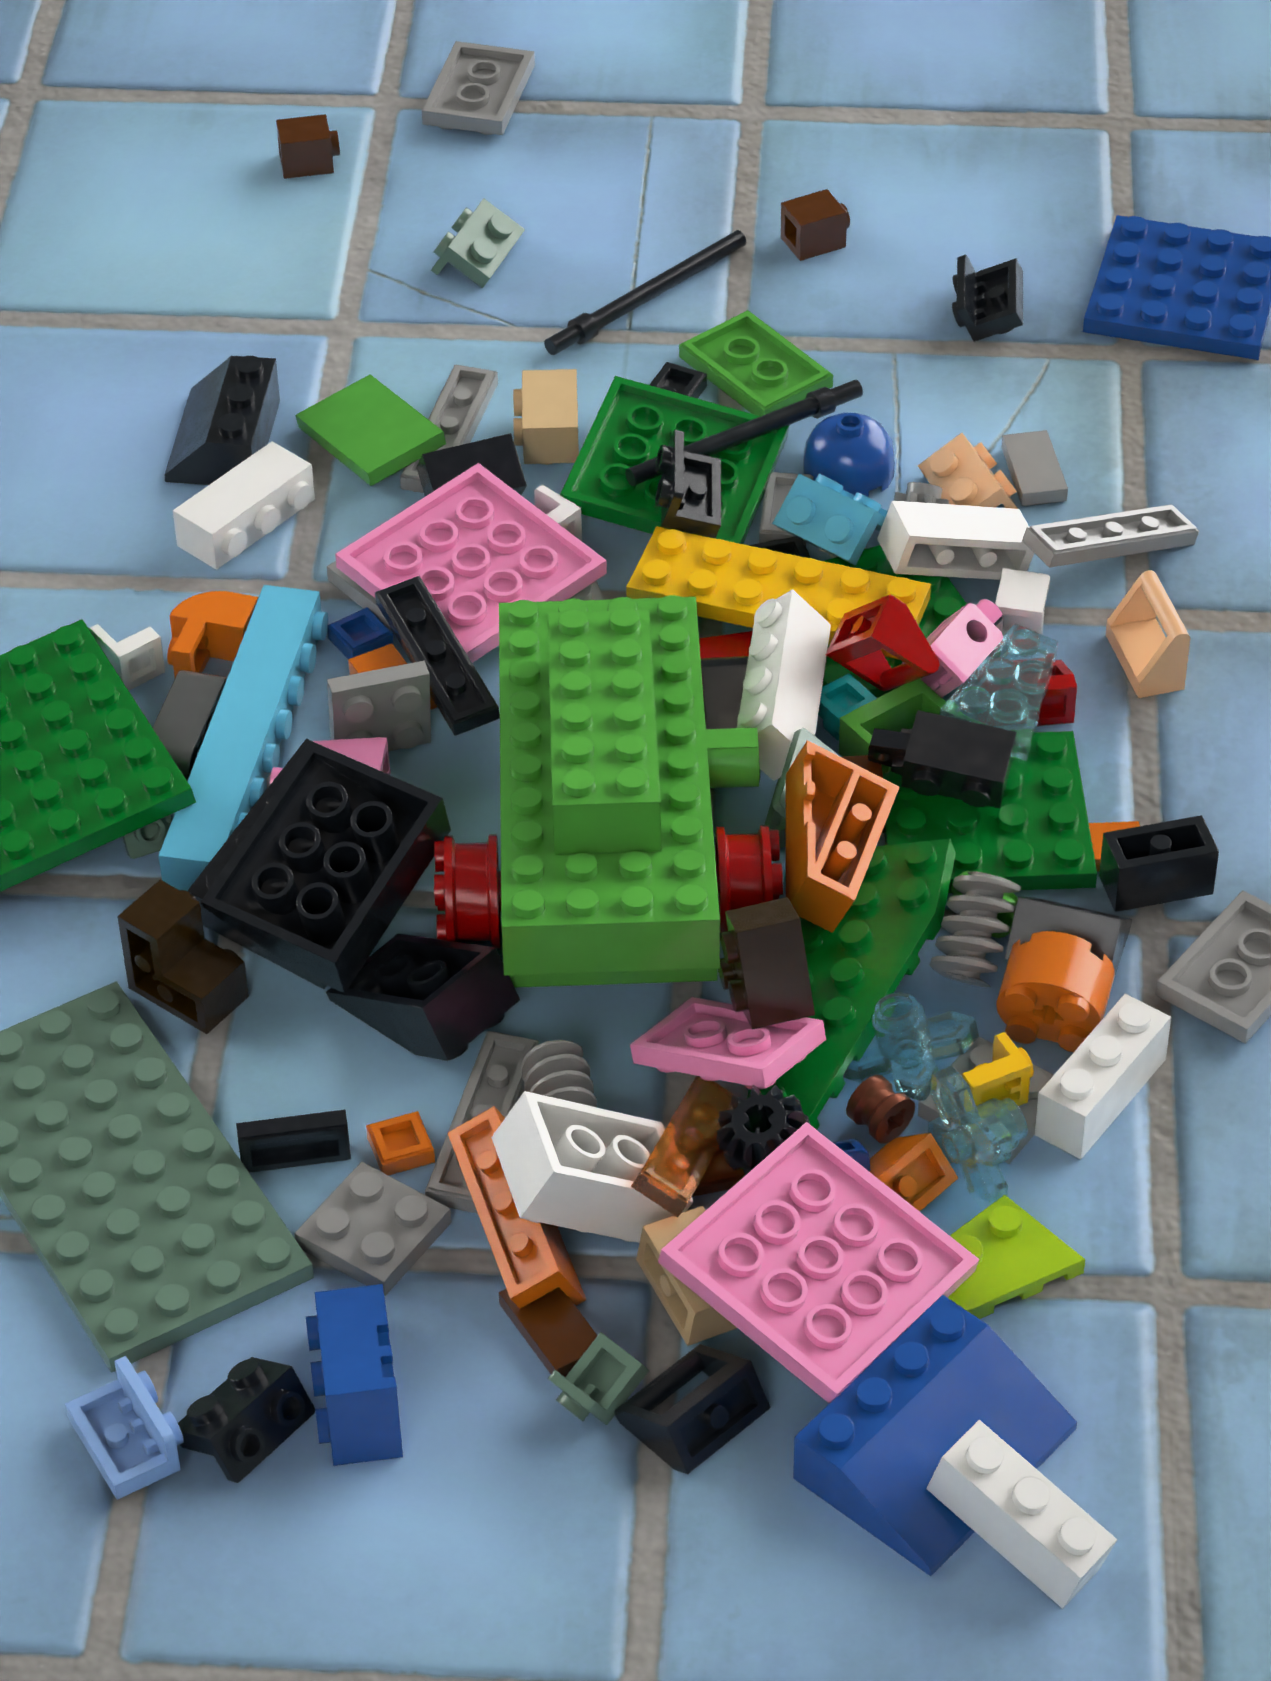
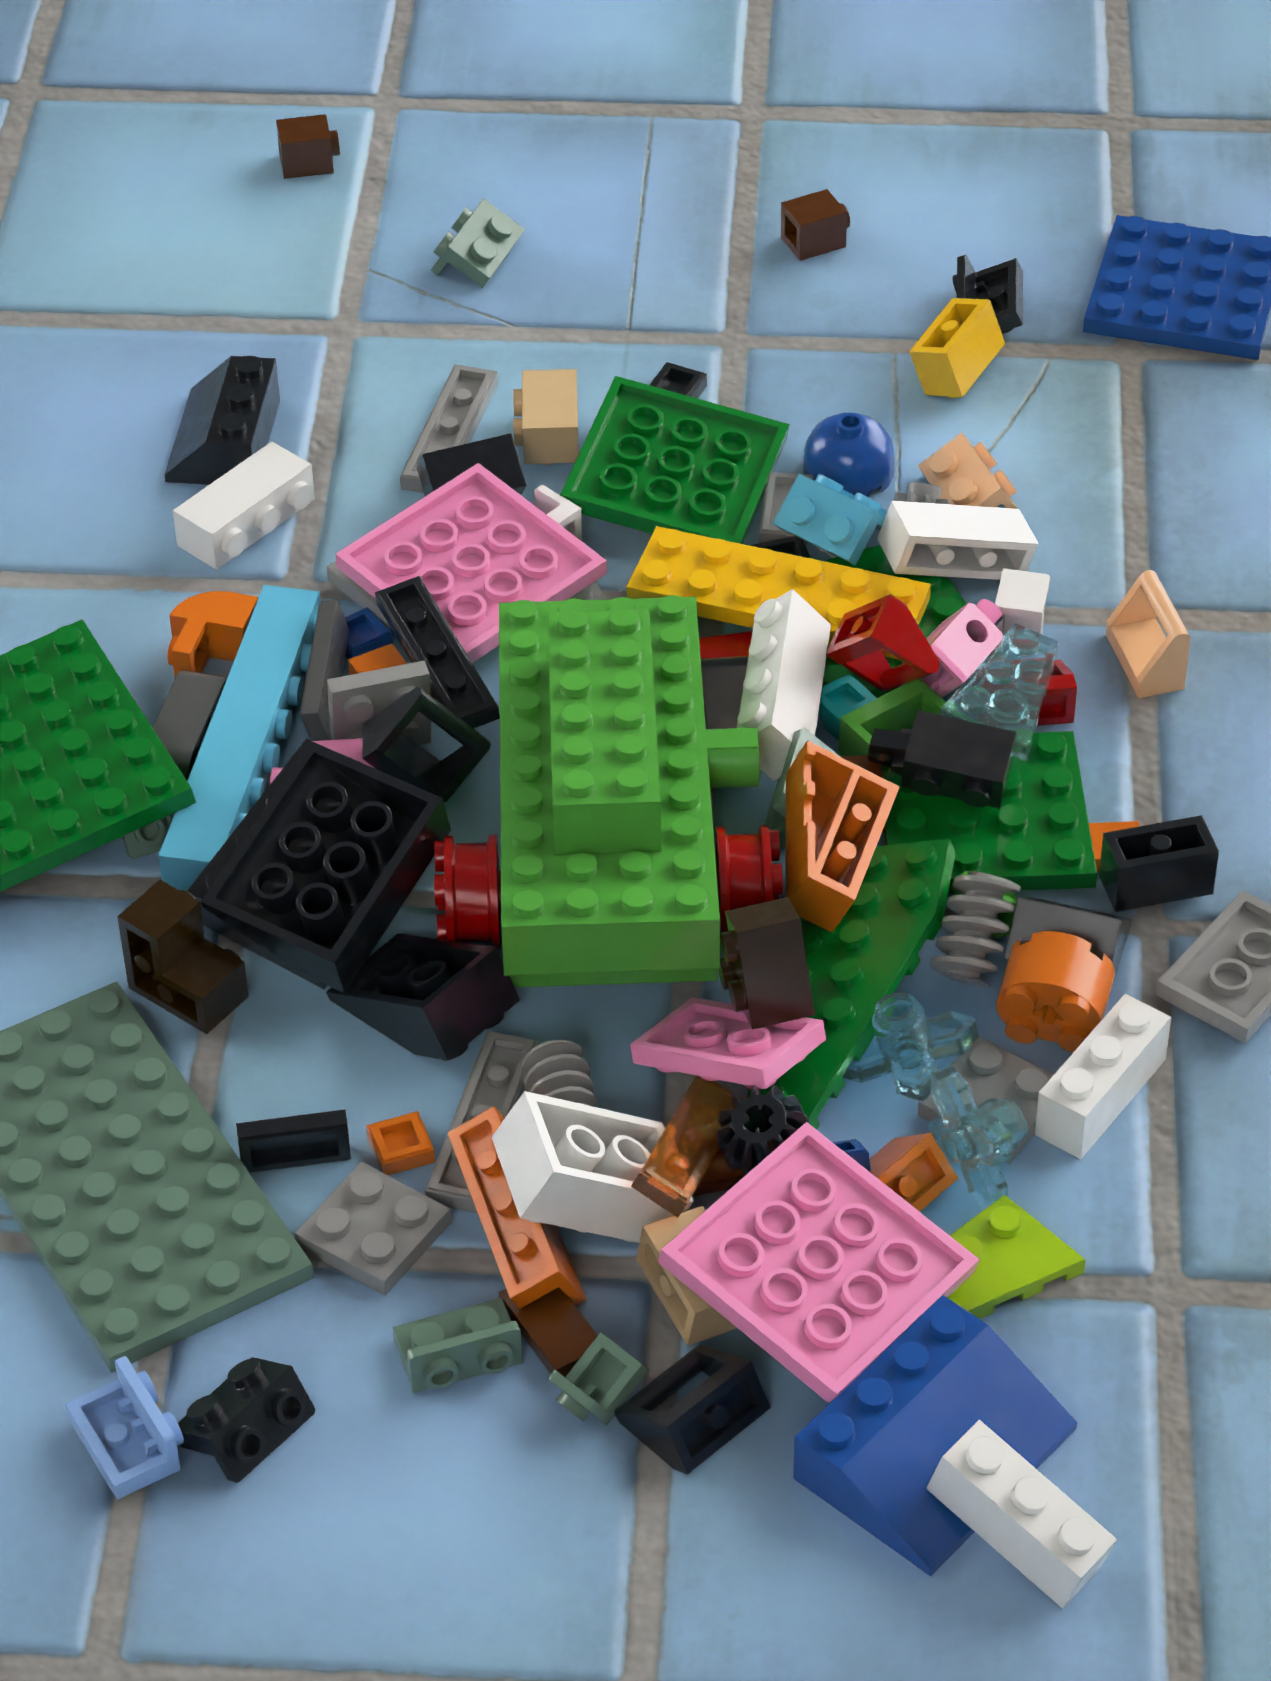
(135, 657): white panel -> none
(325, 662): none -> dark grey tile
(355, 1375): blue wedge -> none
(370, 429): bright green tile -> none
(401, 757): none -> black tile
(458, 1345): none -> sand green bracket
(478, 88): light grey plate -> none
(587, 325): black bar -> none
(688, 489): black bracket -> none
(754, 364): bright green tile -> none
(816, 404): black bar -> none
(880, 1109): copper wheel -> none
(957, 347): none -> yellow brick
(1003, 1077): yellow bracket -> none
(1034, 468): light grey tile -> none
(1110, 535): light grey tile -> none

